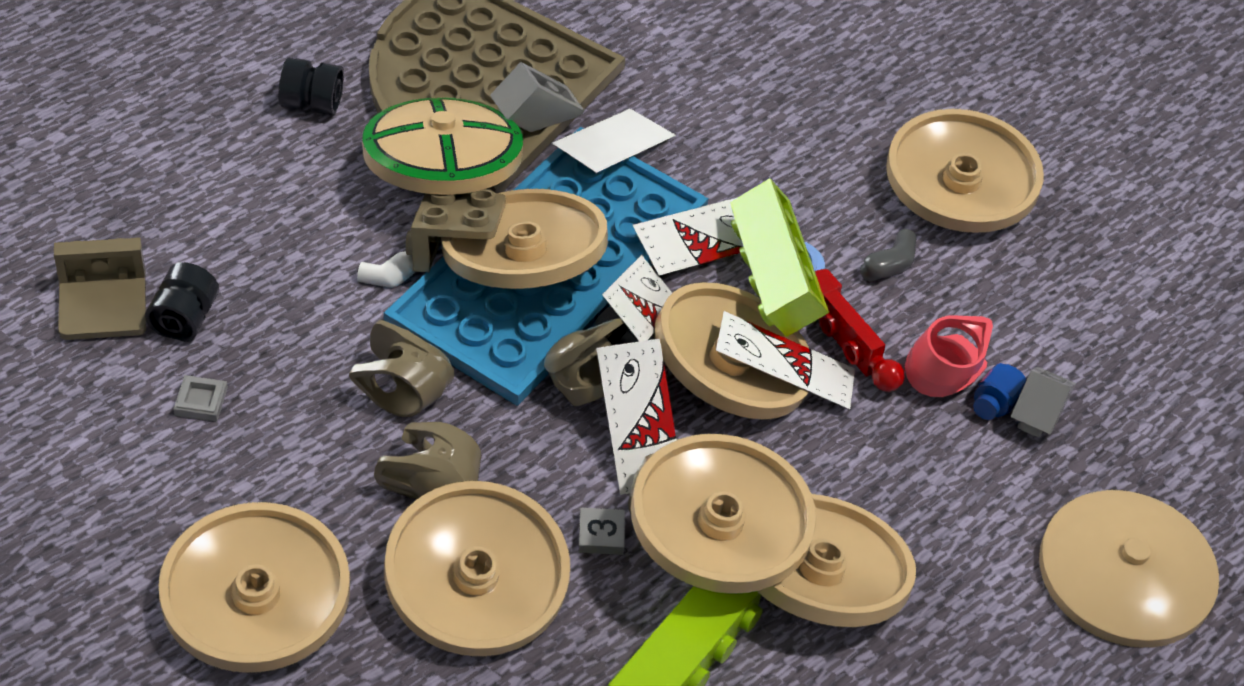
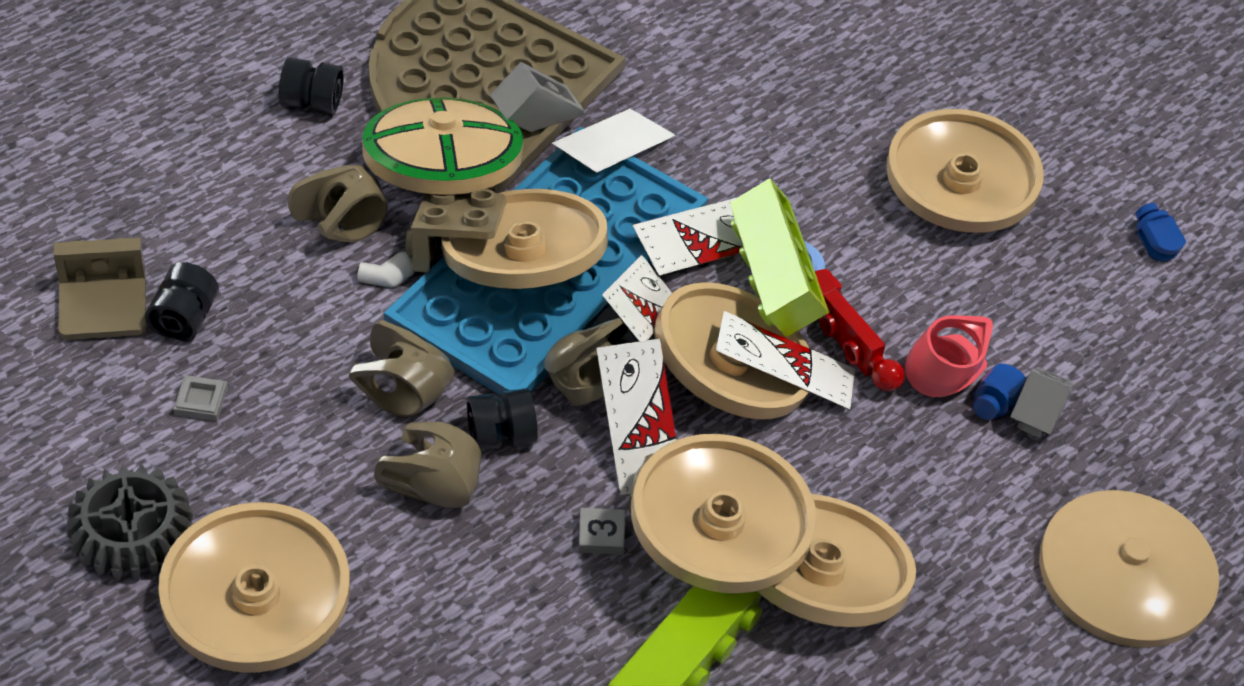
(101, 518): none -> dark grey gear
(337, 192): none -> dark tan helmet
(476, 568): tan dish -> none
(502, 420): none -> black wheel
(891, 260): dark grey arm -> none
(1159, 233): none -> blue arm

